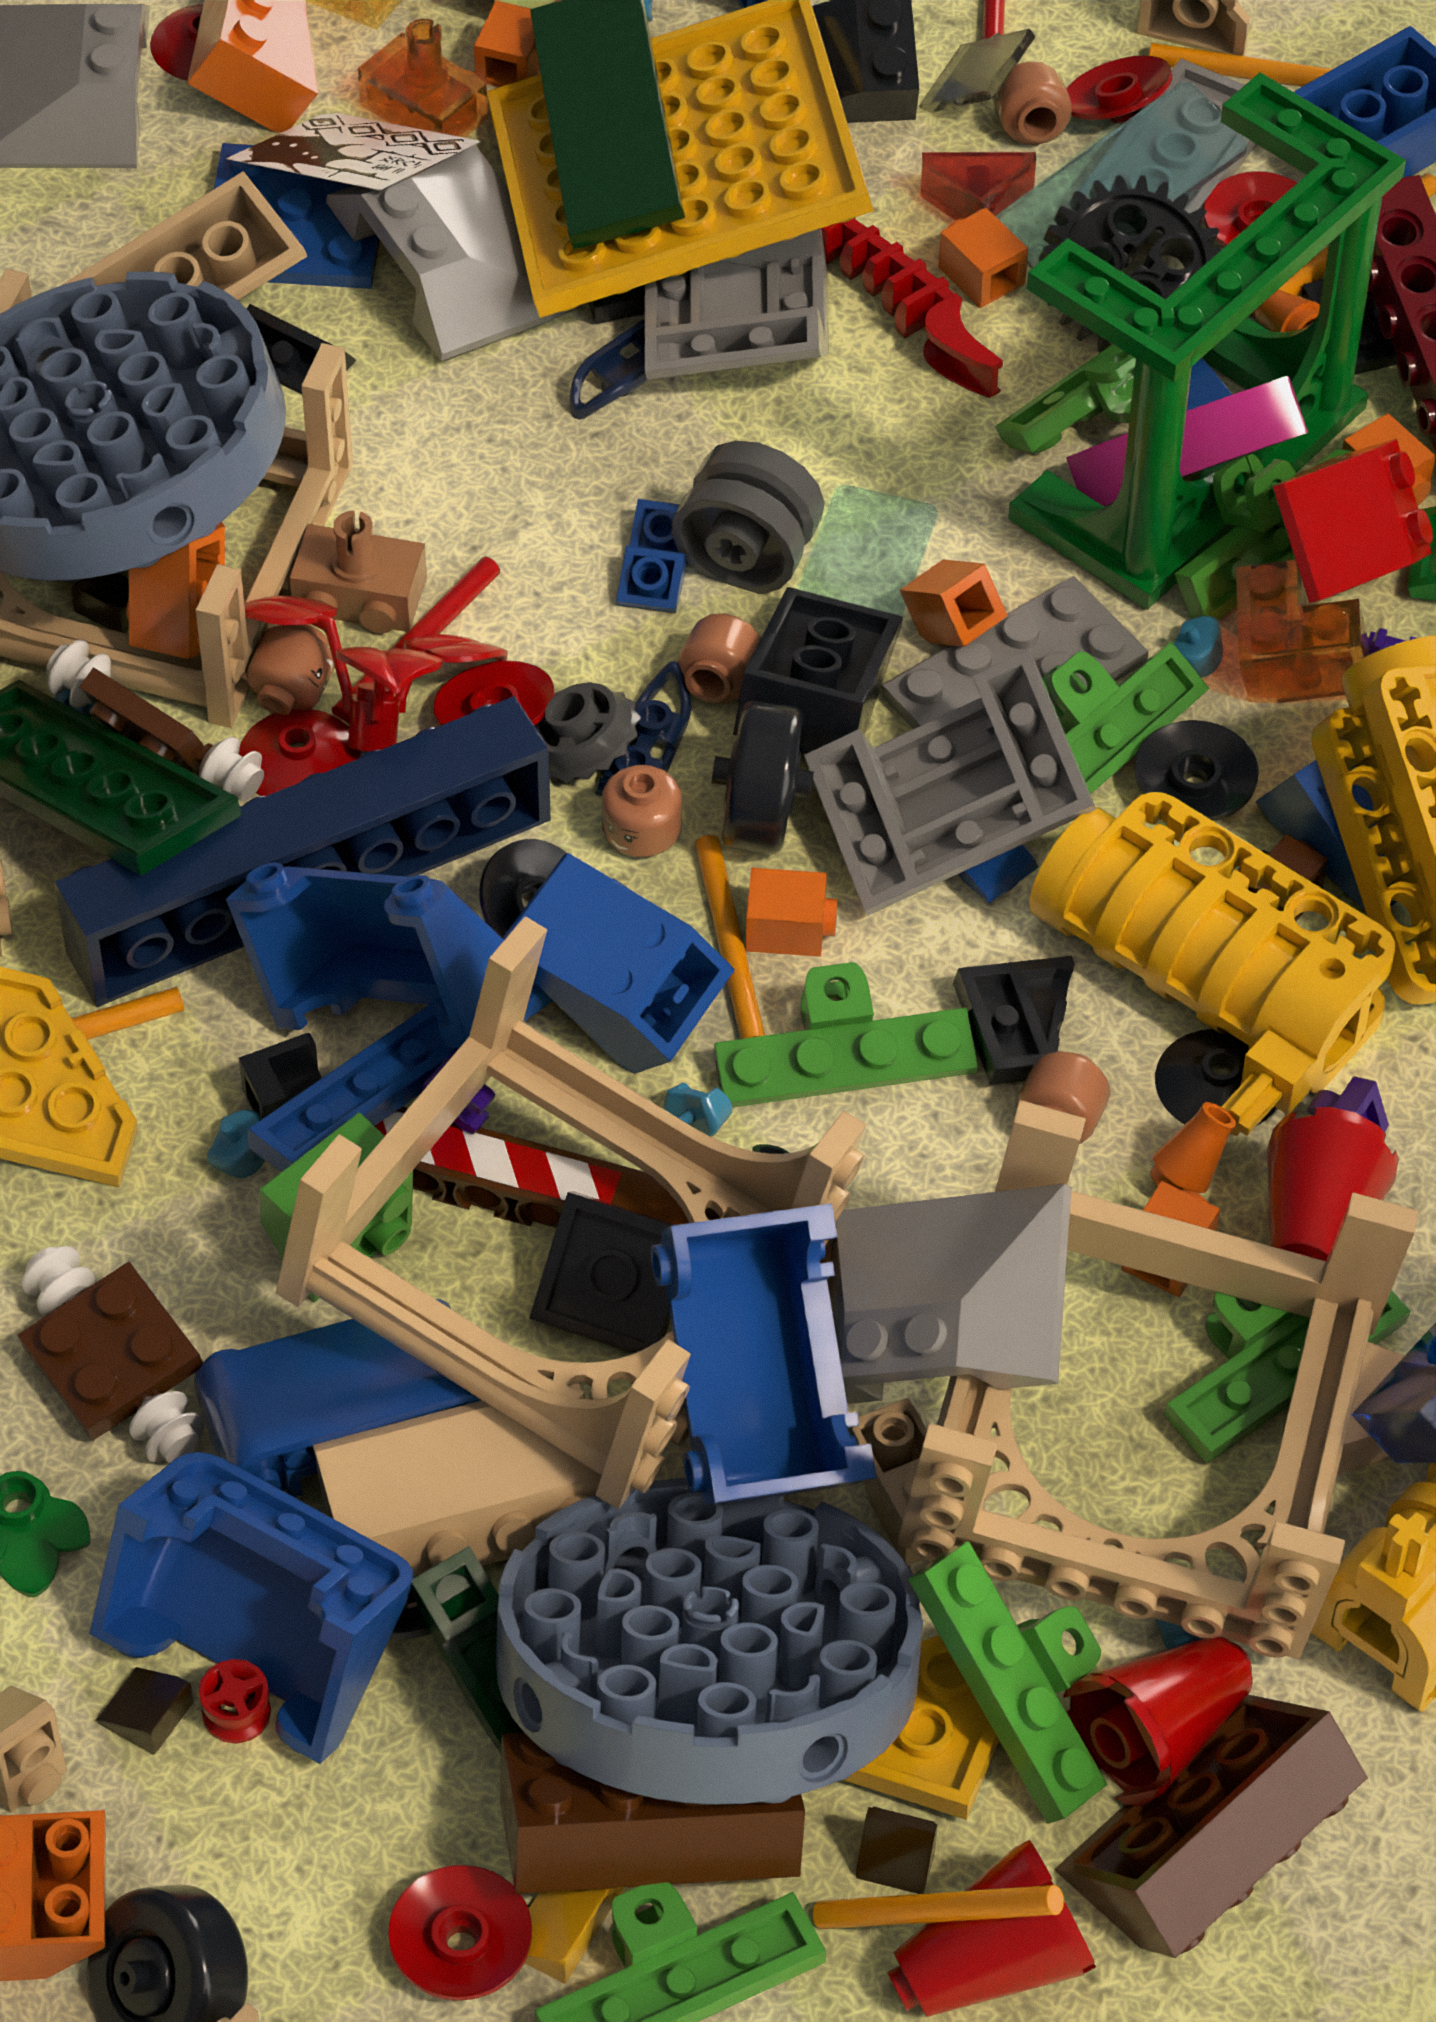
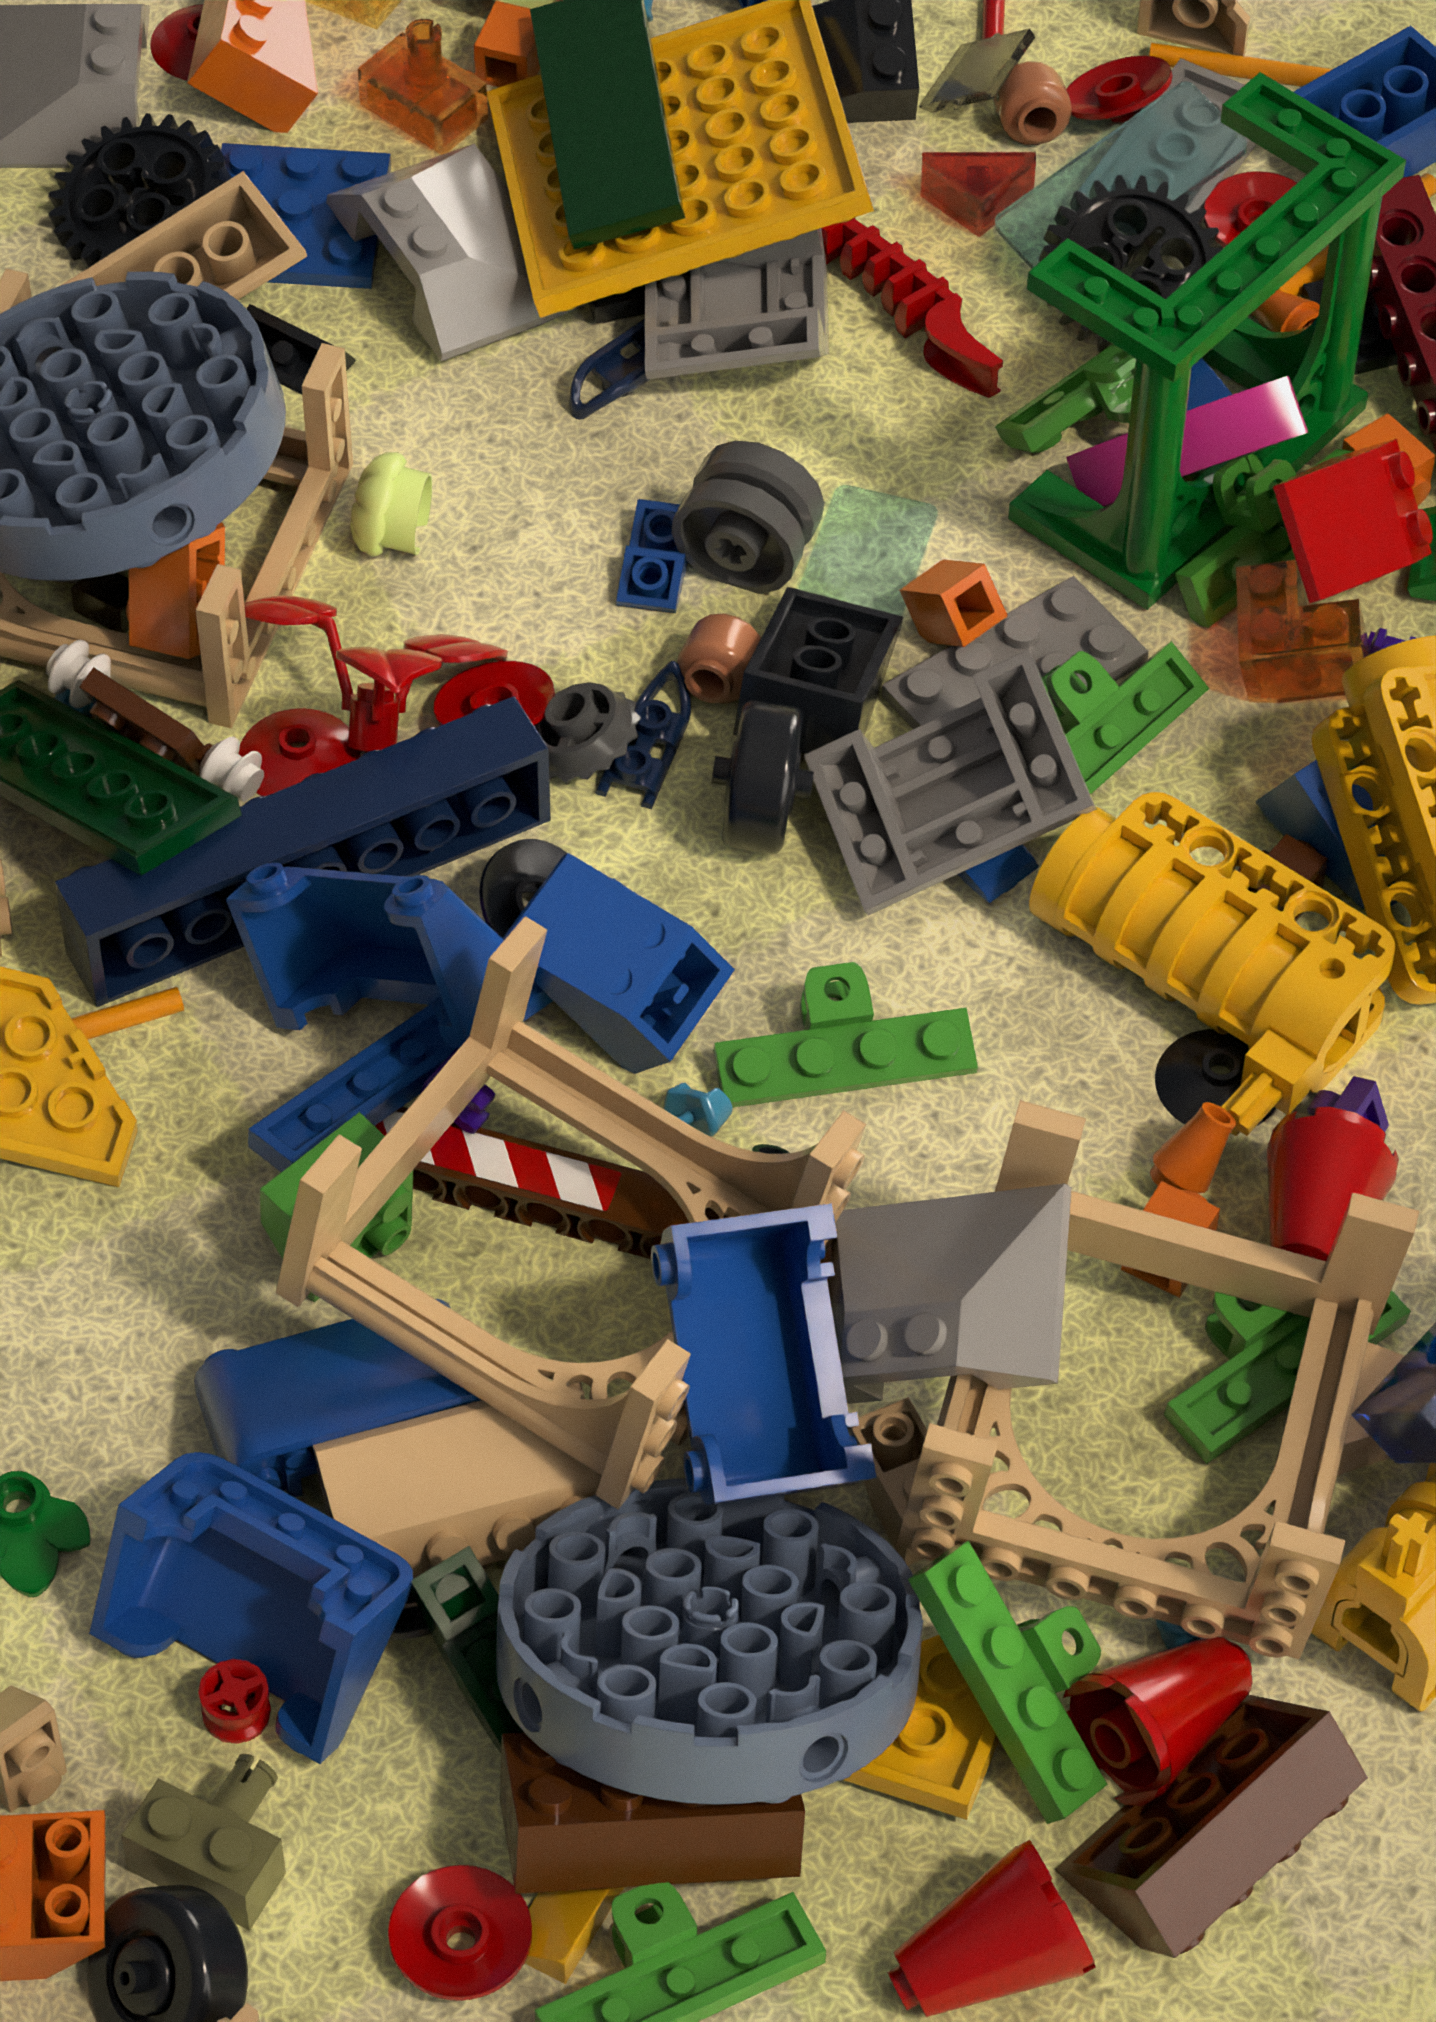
(111, 1352): reddish brown plate -> none
(132, 184): none -> black gear
(147, 1708): dark brown slope -> none
(210, 1843): none -> olive brick
(230, 1148): dark azure piece -> none
(279, 1073): black panel -> none
(290, 668): nougat head -> none
(353, 150): sticker -> none
(361, 574): medium nougat brick -> none
(390, 505): none -> yellowish green piece
(441, 613): red bar -> none
(603, 1276): black plate -> none
(641, 811): nougat head -> none
(729, 936): light orange bar -> none
(789, 912): orange brick -> none
(896, 1850): dark brown slope -> none
(938, 1907): light orange bar -> none
(982, 257): orange brick -> none
(1015, 1012): black wing -> none
(1069, 1085): nougat head -> none
(1201, 644): dark azure piece -> none
(1201, 752): black dish -> none

